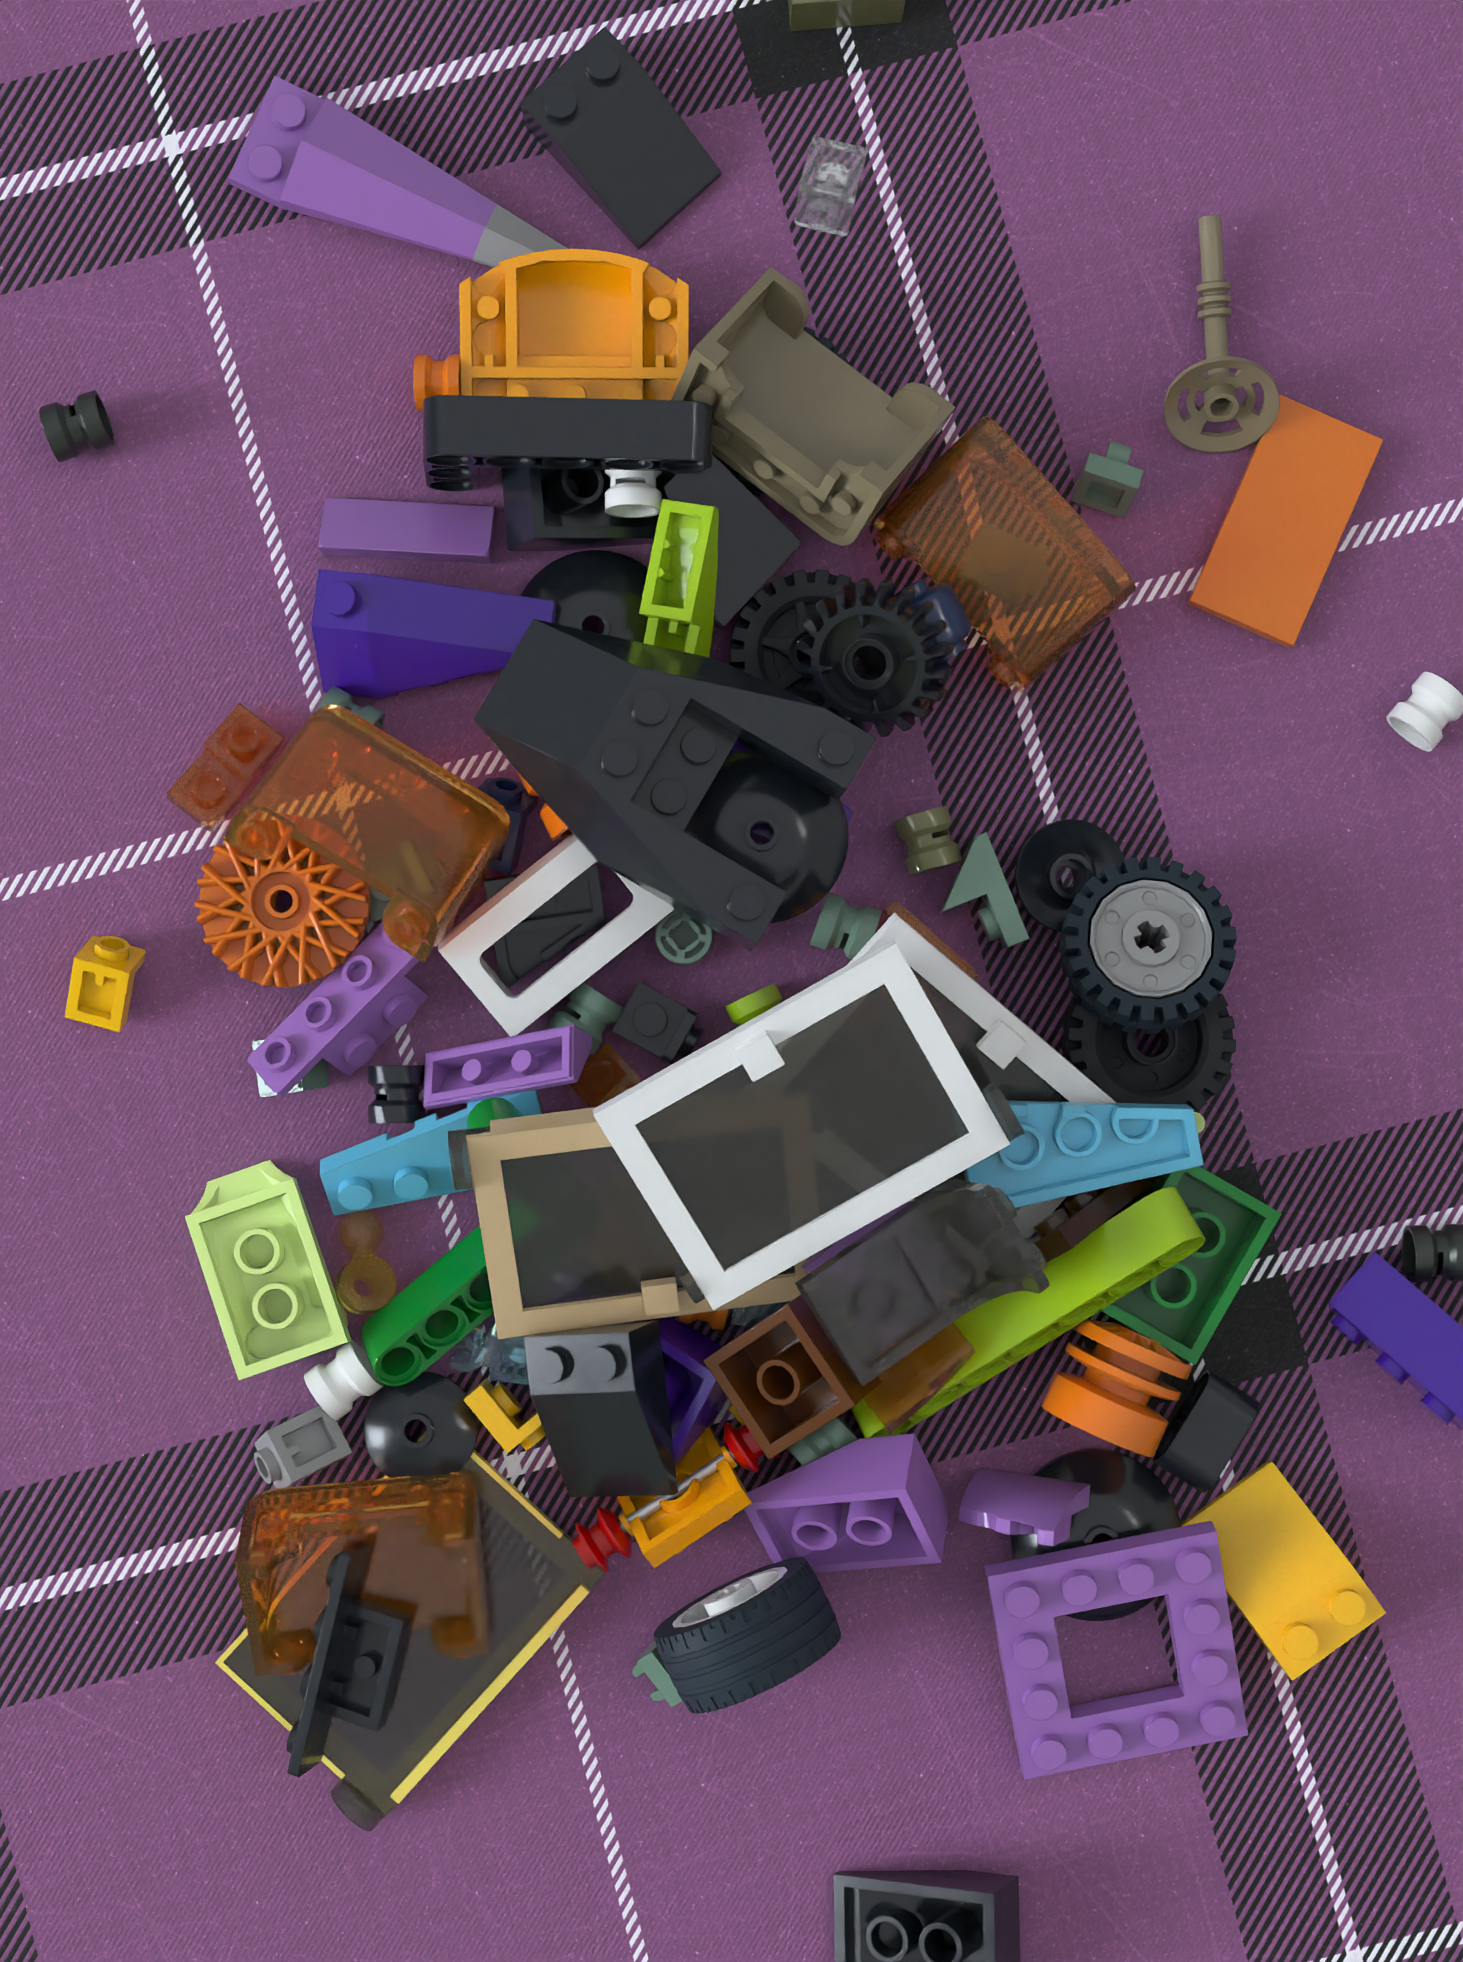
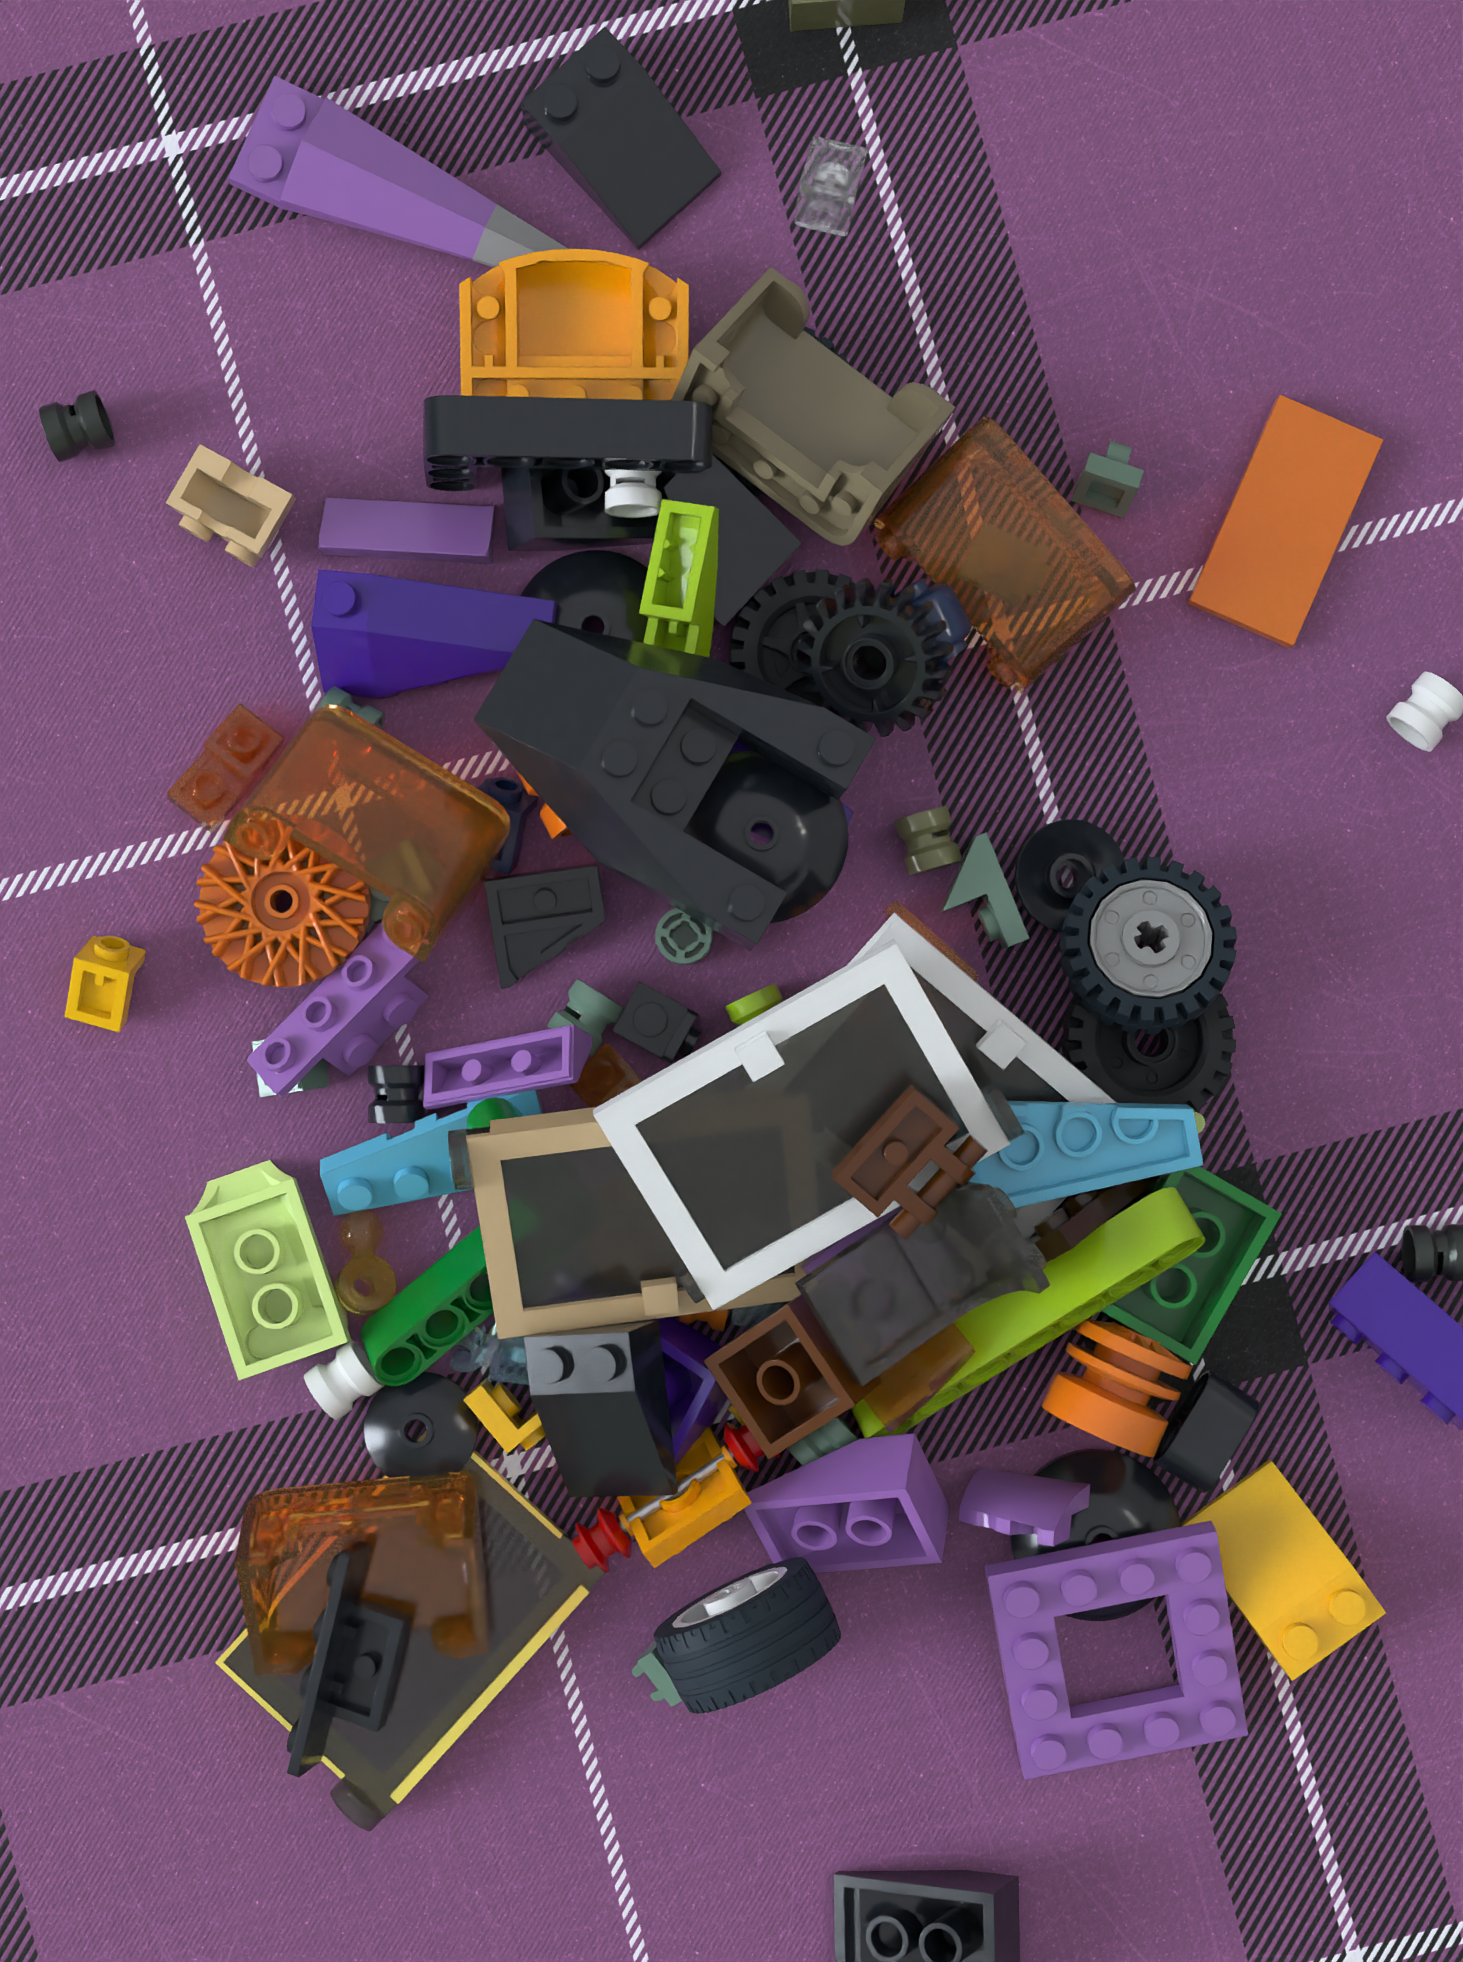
(230, 504): none -> tan cylinder
(300, 1448): light grey bracket -> none
(435, 377): orange wheel -> none
(514, 903): white piece -> none
(844, 926): sand green wheel -> none
(894, 1154): none -> reddish brown plate
(1219, 385): dark tan dish -> none

